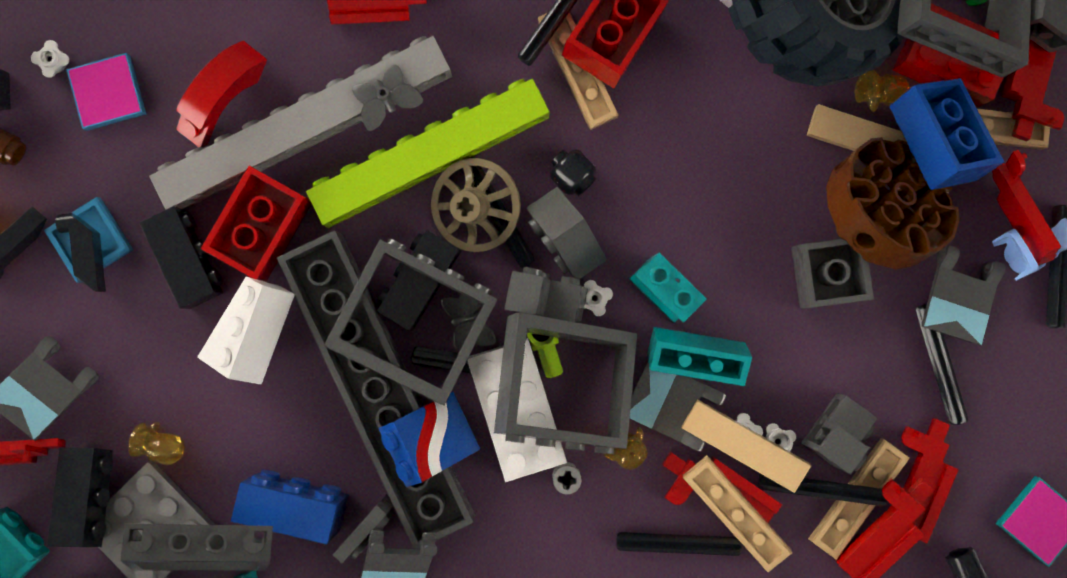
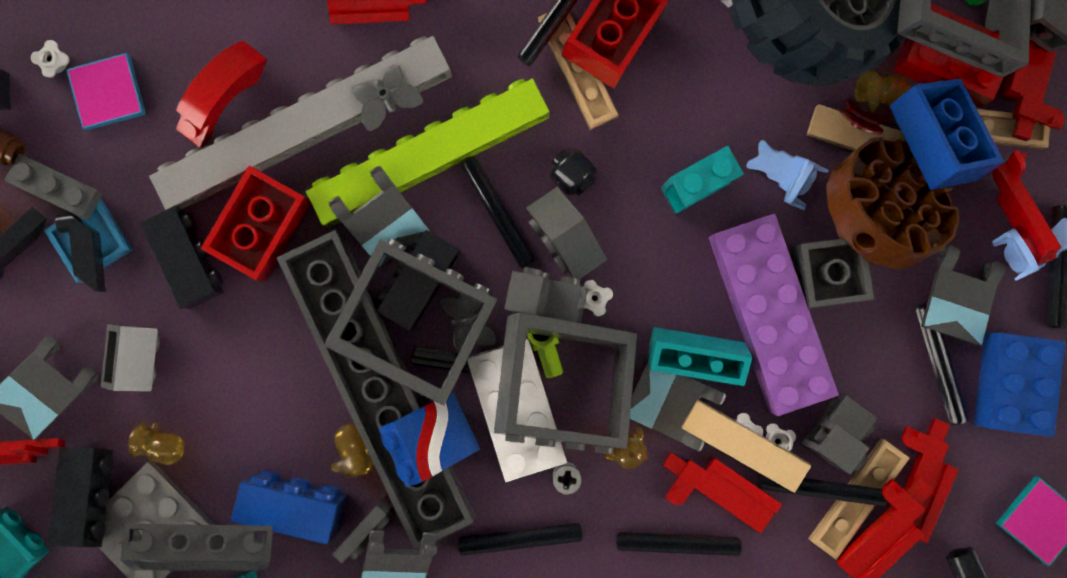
(53, 187): none -> dark grey plate
(129, 358): none -> brick
(248, 331): white wedge -> none
(352, 452): none -> clear yellow animal
(382, 217): none -> dark grey flag
(473, 205): dark tan wheel -> none
(520, 539): none -> black axle
(659, 284): teal panel -> none
(701, 180): none -> teal panel
(737, 513): tan tile -> none
(773, 315): none -> medium lavender brick
(792, 173): none -> light blue hair
(863, 120): none -> dark red piece
(1019, 384): none -> blue brick

